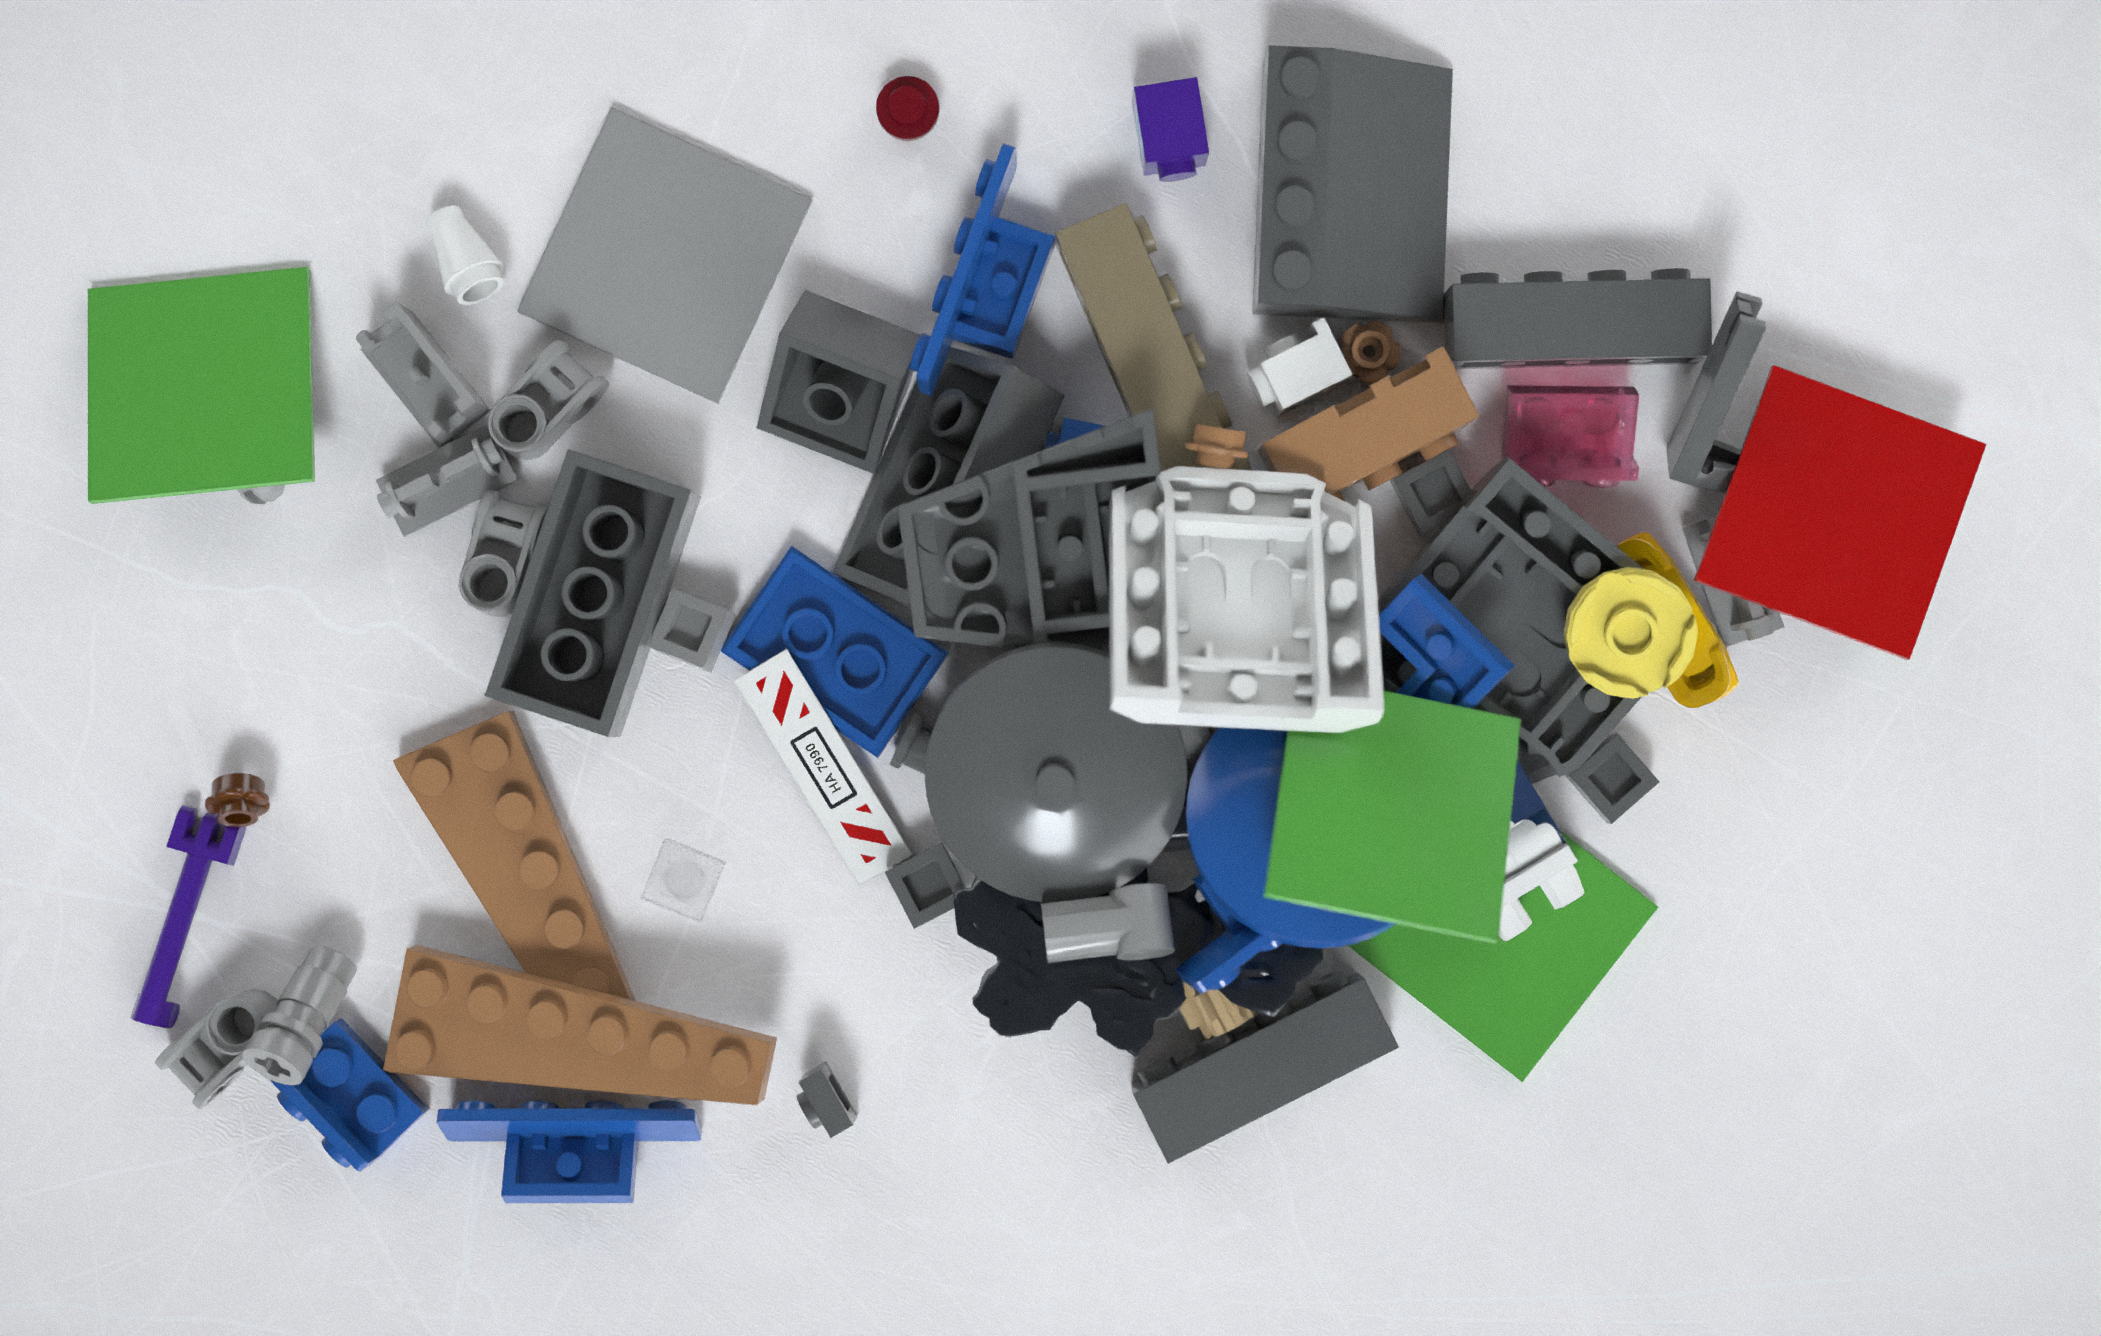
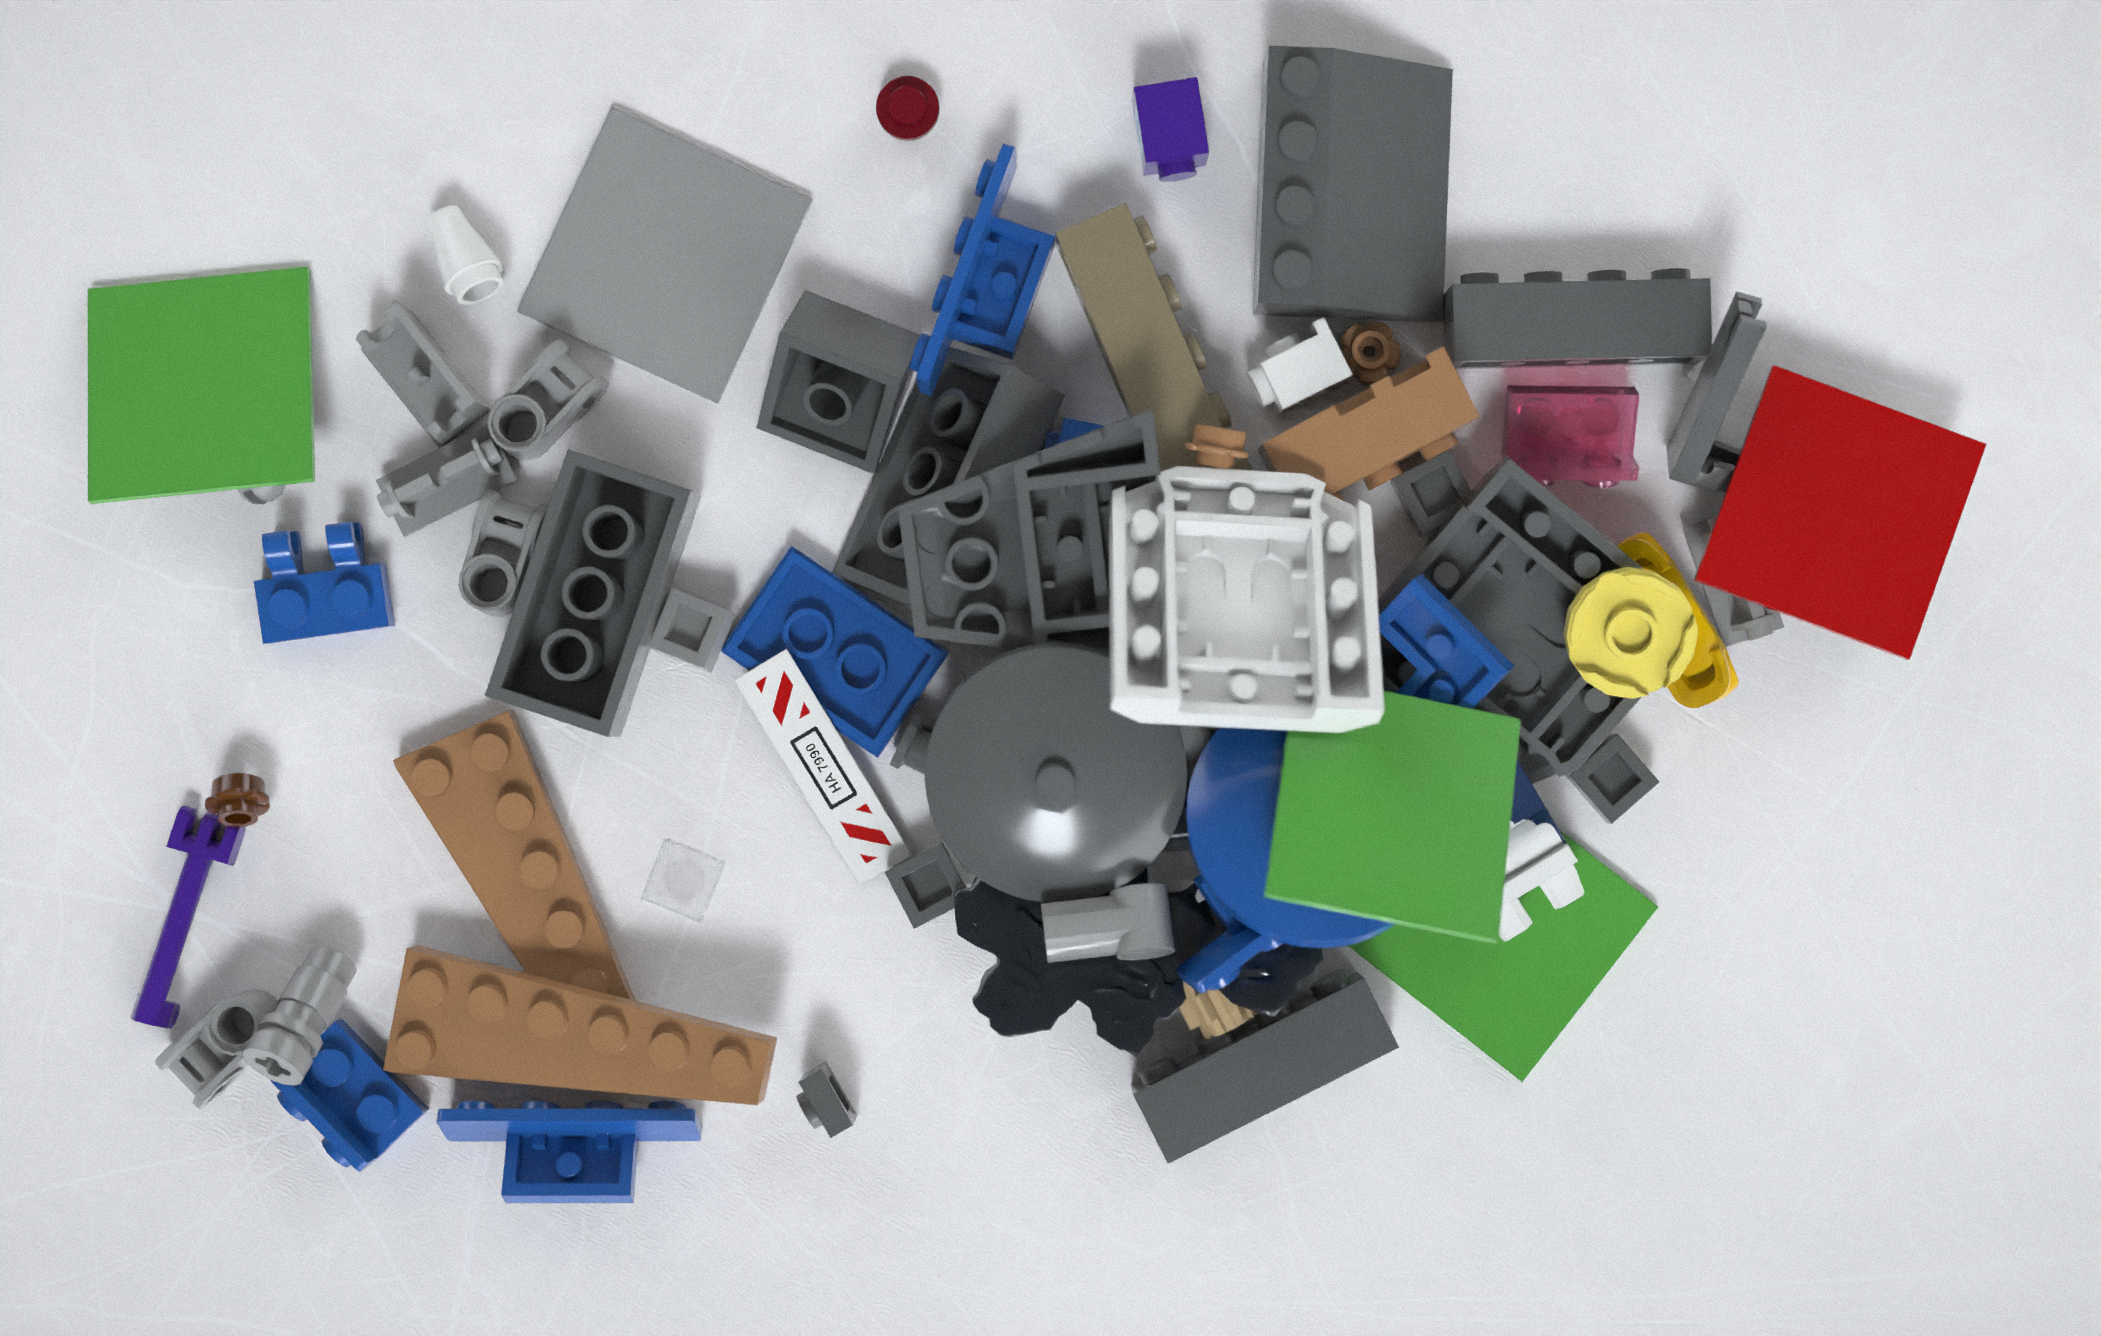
(324, 601): none -> blue plate

